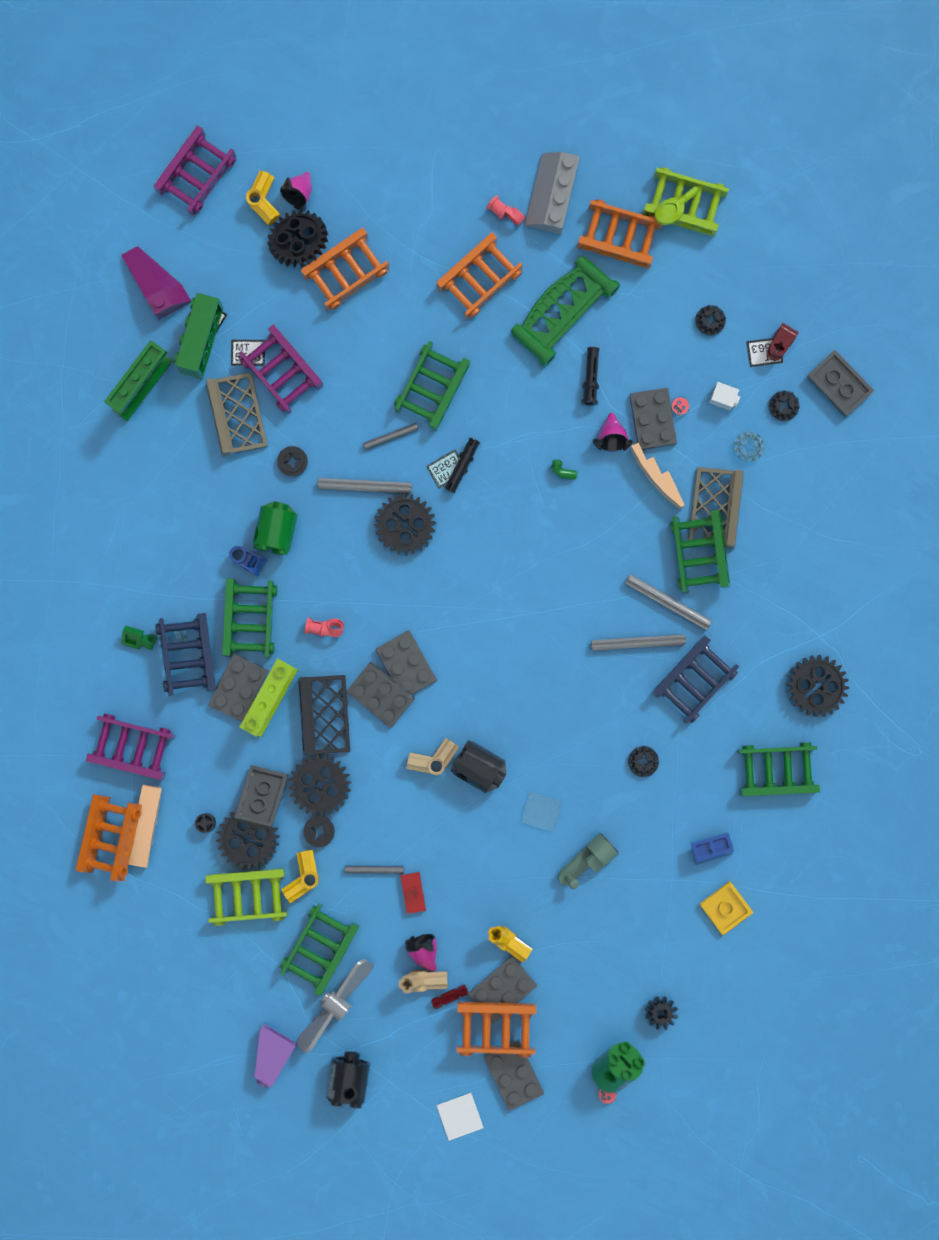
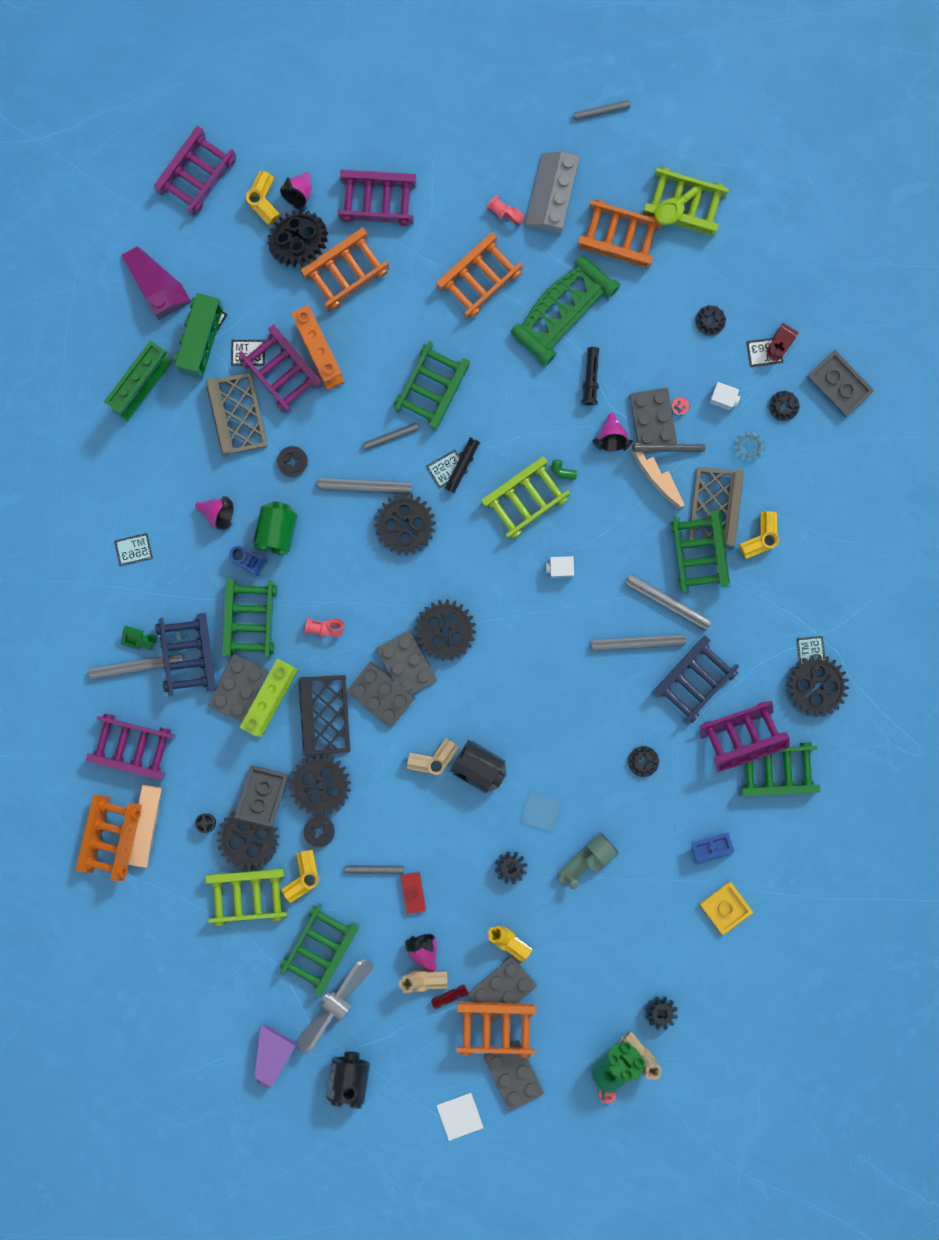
(130, 667): none -> light grey axle
(133, 549): none -> clear light blue sticker
(217, 512): none -> hat
(317, 347): none -> orange fence
(369, 179): none -> magenta fence
(428, 633): none -> black gear
(508, 490): none -> lime fence
(517, 865): none -> black gear
(560, 567): none -> white brick
(602, 110): none -> flat silver bar
(651, 1069): none -> tan piece
(668, 447): none -> dark grey bar
(747, 753): none -> magenta fence
(768, 528): none -> yellow piece
(810, 646): none -> clear light blue sticker

